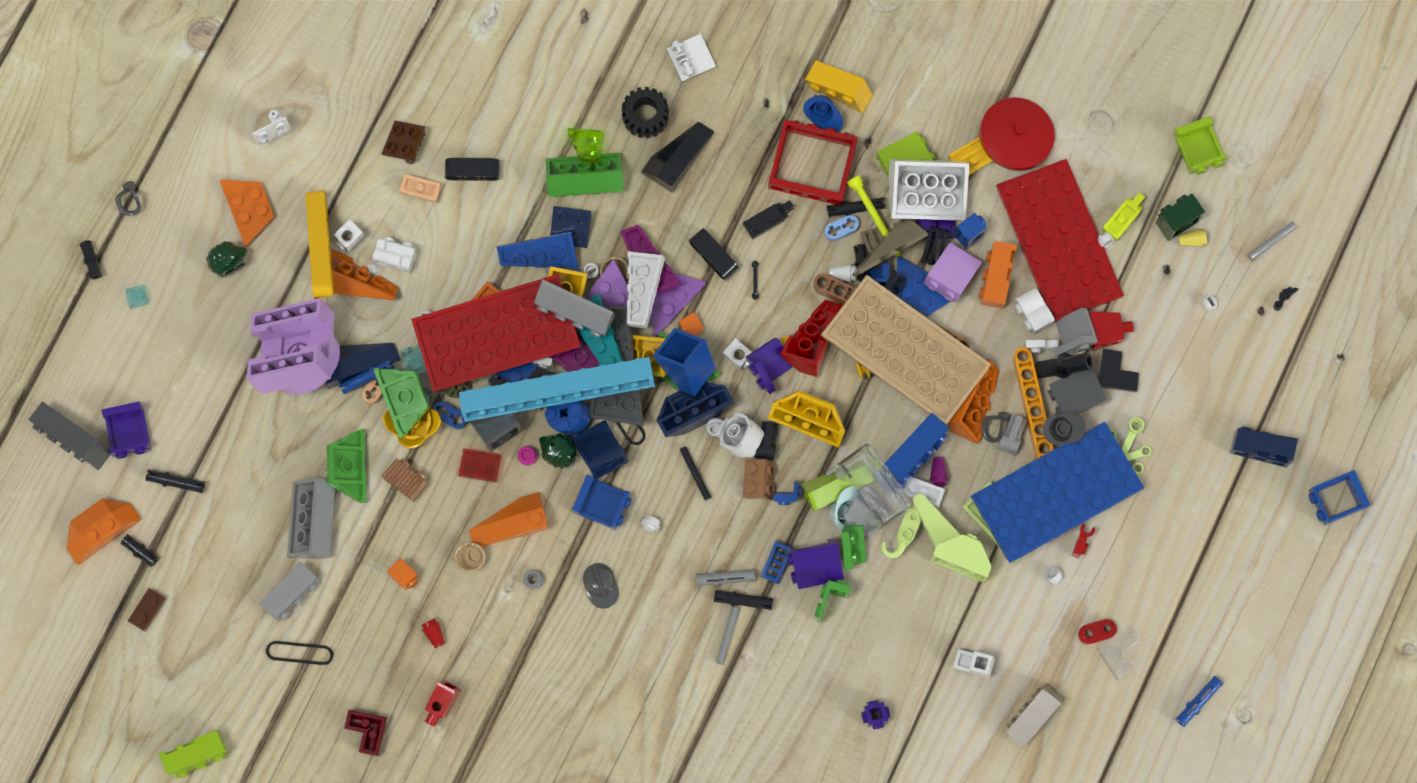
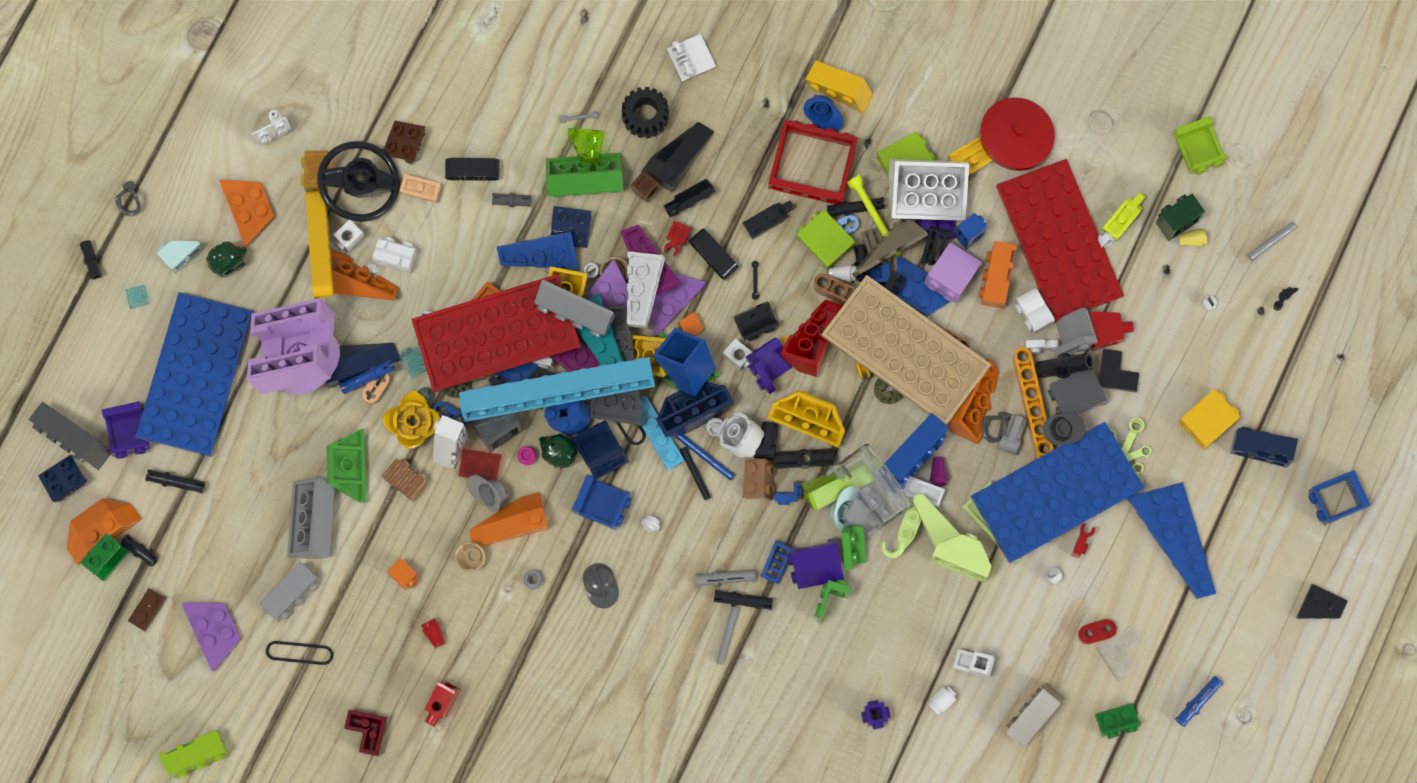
(62, 479): none -> dark blue hinge
(104, 557): none -> green panel
(178, 253): none -> light aqua slope
(194, 374): none -> blue plate
(213, 630): none -> medium lavender wing
(311, 165): none -> clear yellow brick
(346, 178): none -> black piece
(403, 397): bright green wing -> none
(448, 441): none -> white wedge
(487, 492): none -> light grey piece
(511, 199): none -> dark grey pin
(563, 119): none -> light grey hinge
(644, 186): none -> reddish brown brick
(664, 446): none -> medium azure plate
(678, 236): none -> red plate
(689, 197): none -> black hinge
(705, 456): none -> blue bar
(756, 321): none -> black bracket
(818, 458): none -> black piece
(825, 239): none -> lime panel
(885, 397): none -> olive gear
(942, 700): none -> white brick
(1118, 720): none -> green bracket
(1174, 529): none -> blue wing
(1209, 418): none -> yellow panel
(1321, 605): none -> black wing

